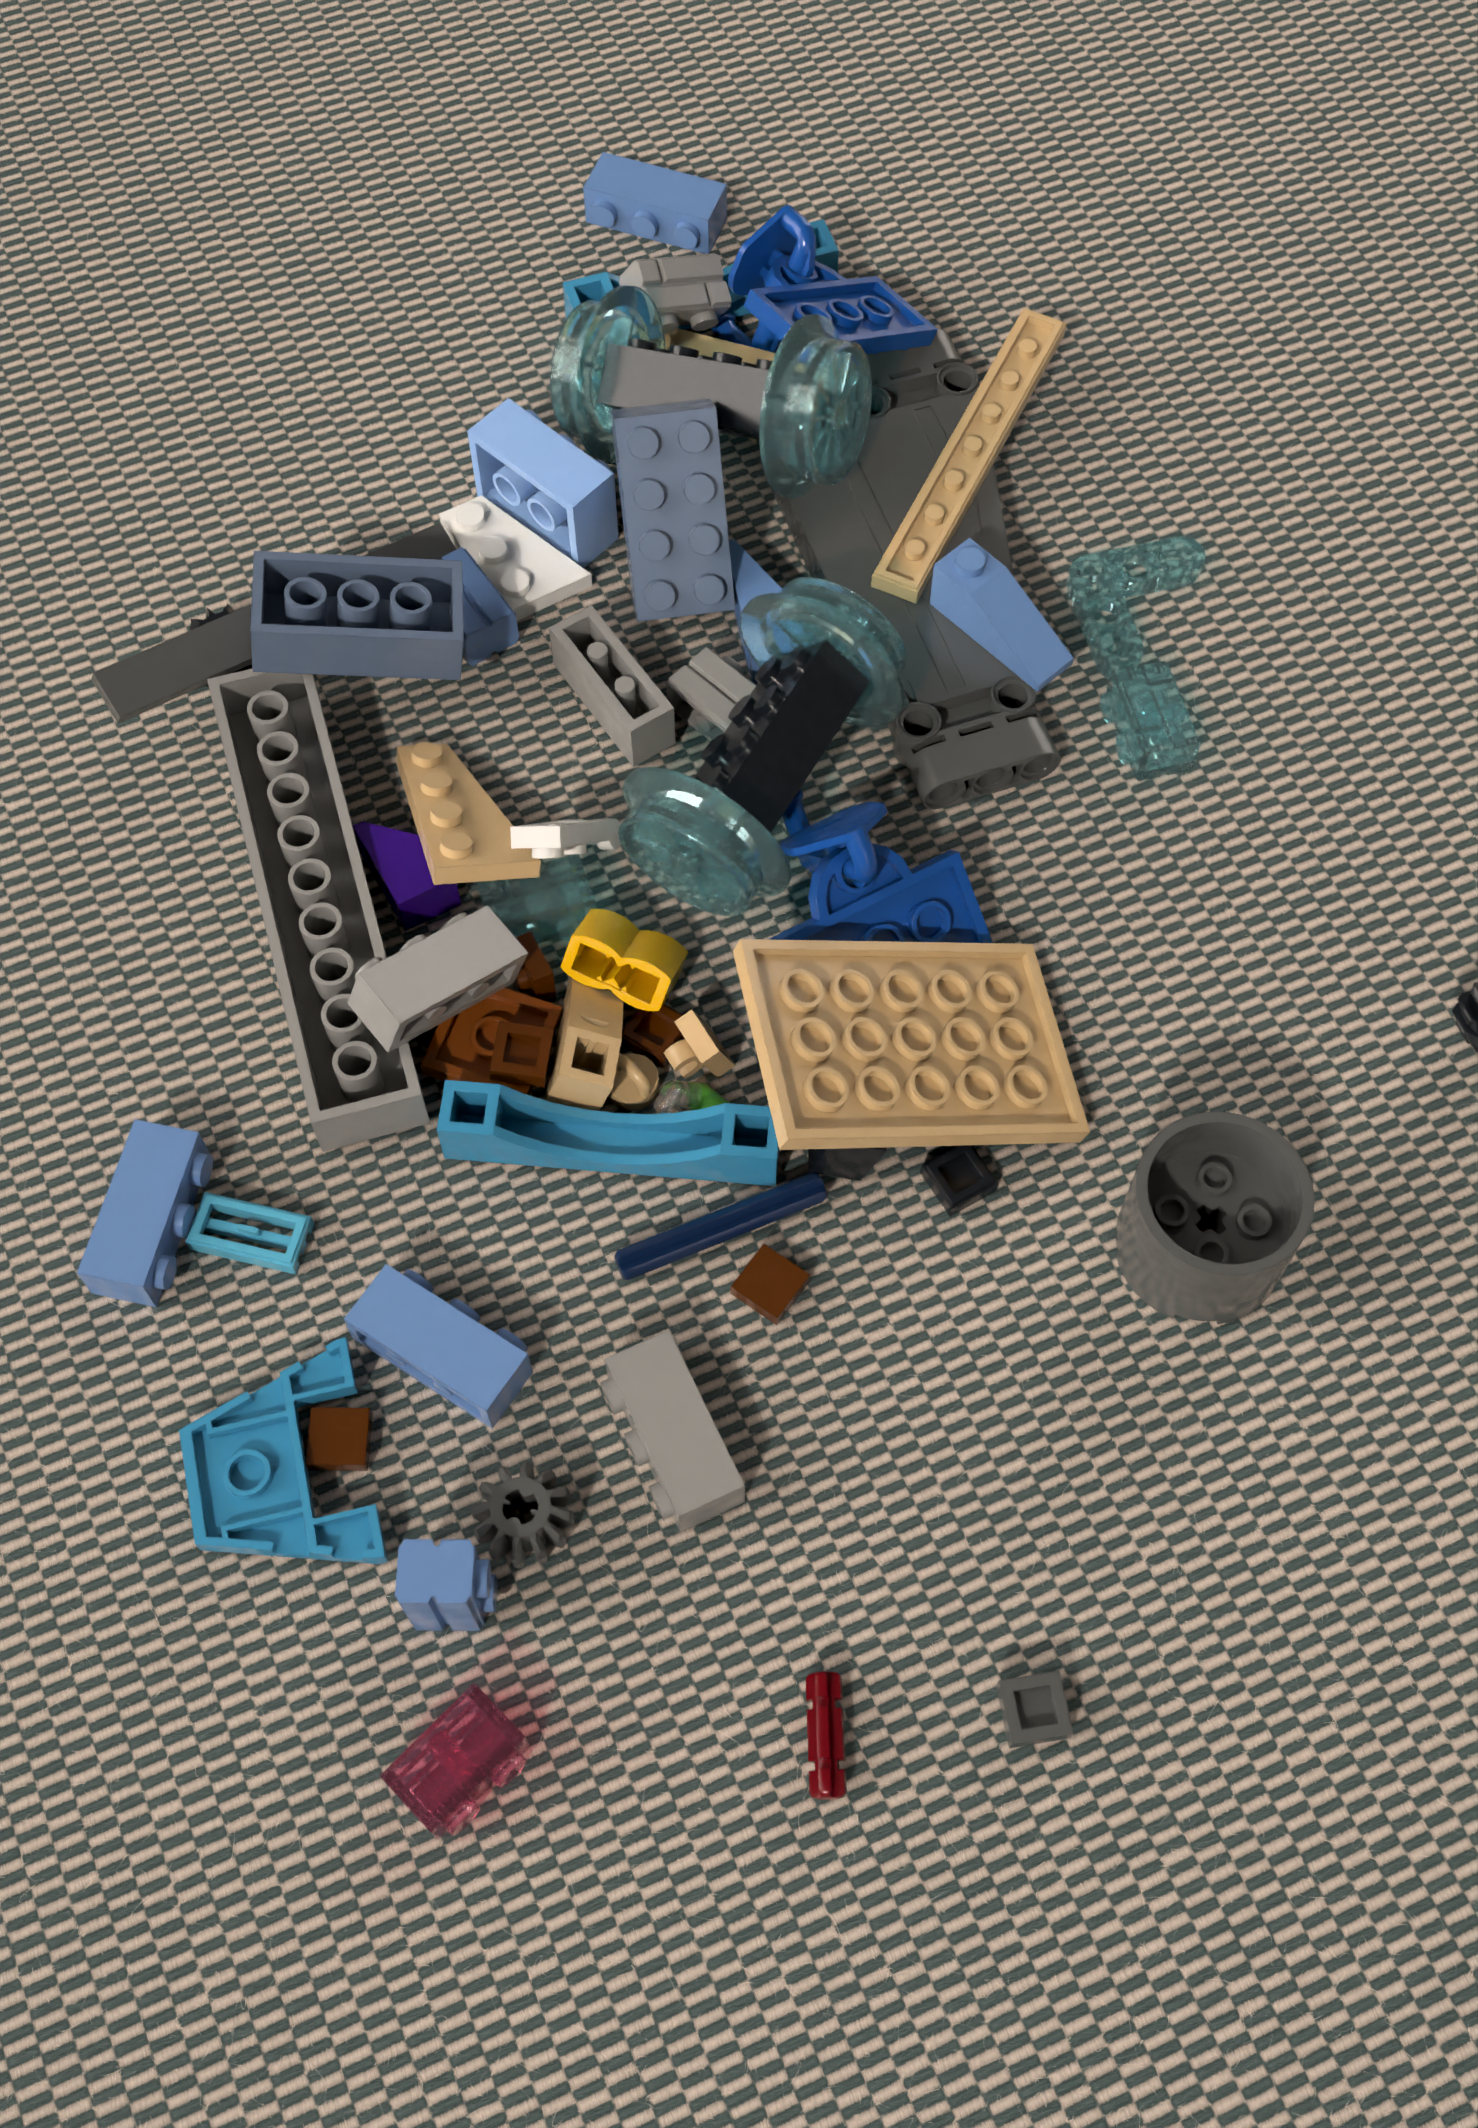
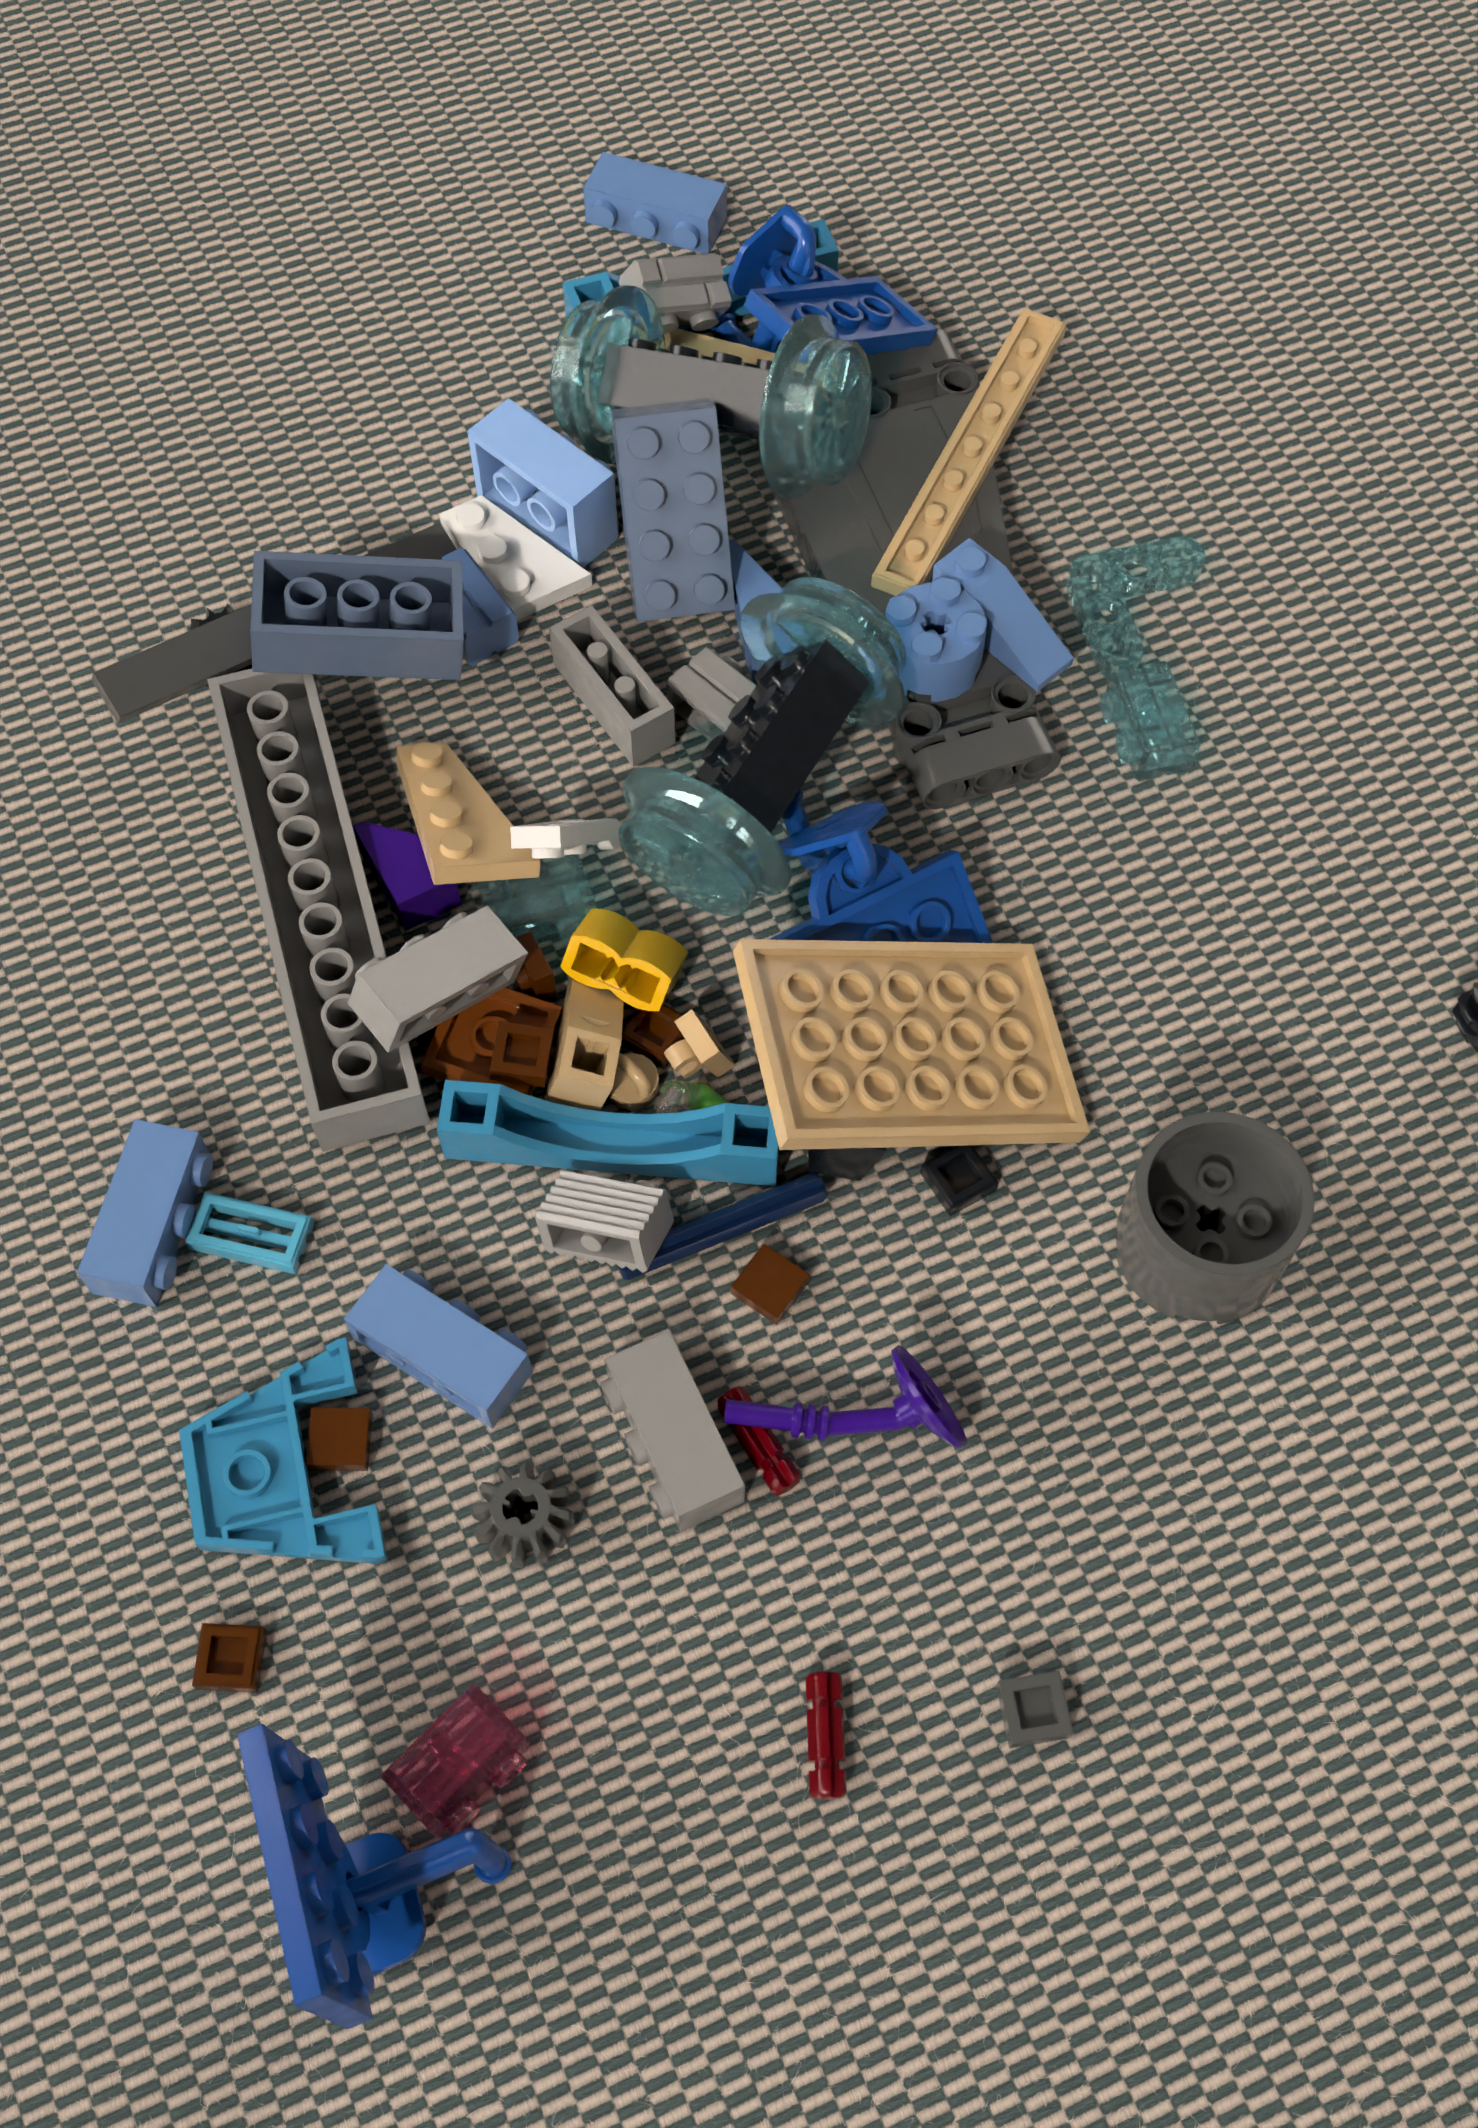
(229, 1658): none -> reddish brown tile
(338, 1904): none -> blue plate
(444, 1585): medium blue brick -> none
(605, 1219): none -> light grey brick
(763, 1449): none -> dark red axle
(917, 1405): none -> dark purple dish
(941, 637): none -> medium blue brick

